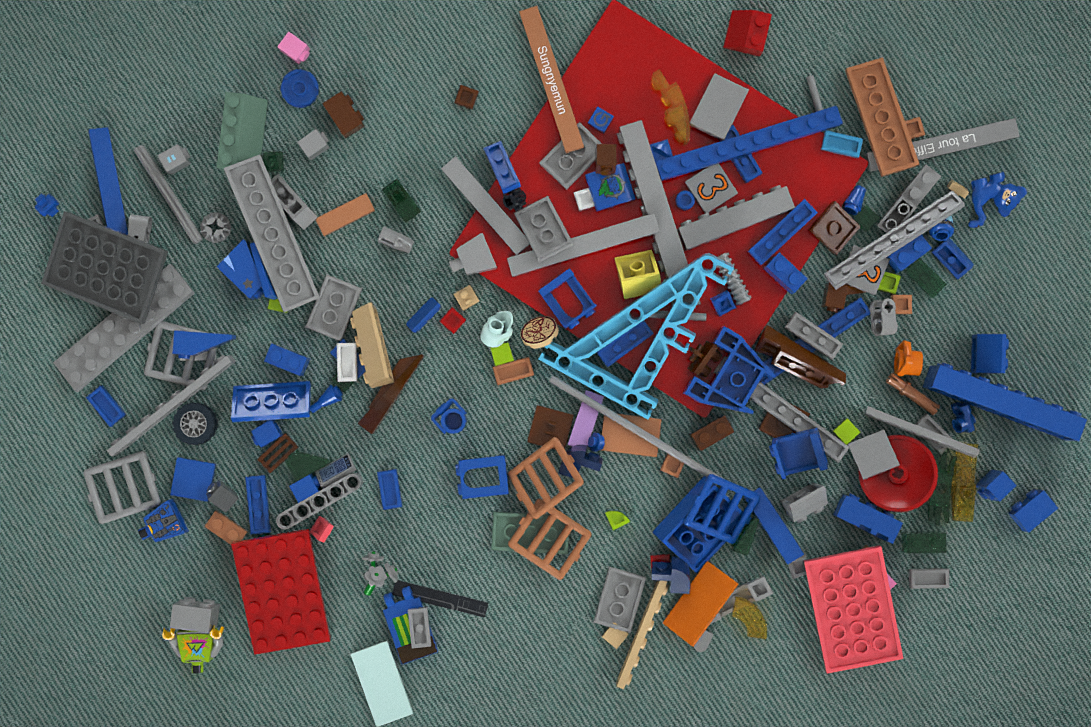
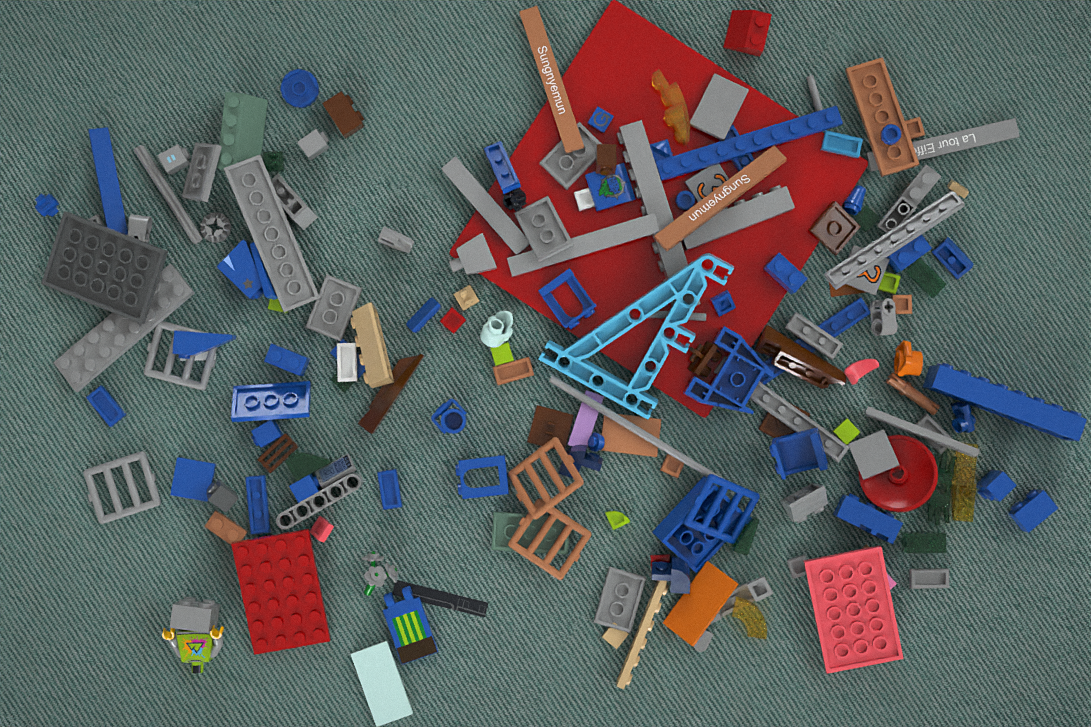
(163, 522): torso -> none
(165, 409): light grey plate -> none
(195, 423): black wheel -> none
(201, 171): none -> light grey tile
(294, 48): bright pink brick -> none
(330, 396): blue cone -> none
(345, 214): nougat tile -> none
(401, 200): clear green slope -> none
(419, 627): light grey plate -> none
(466, 97): reddish brown tile -> none
(539, 332): tan tile -> none
(624, 343): blue tile -> none
(637, 273): light yellow slope -> none
(711, 432): reddish brown piece -> none
(720, 198): none -> nougat tile
(734, 282): light grey piece -> none
(776, 528): blue slope -> none
(782, 232): blue plate -> none
(834, 299): reddish brown brick -> none
(859, 369): none -> coral helmet
(890, 134): none -> blue tile
(943, 230): blue head -> none
(989, 353): blue slope -> none
(1004, 196): blue animal -> none

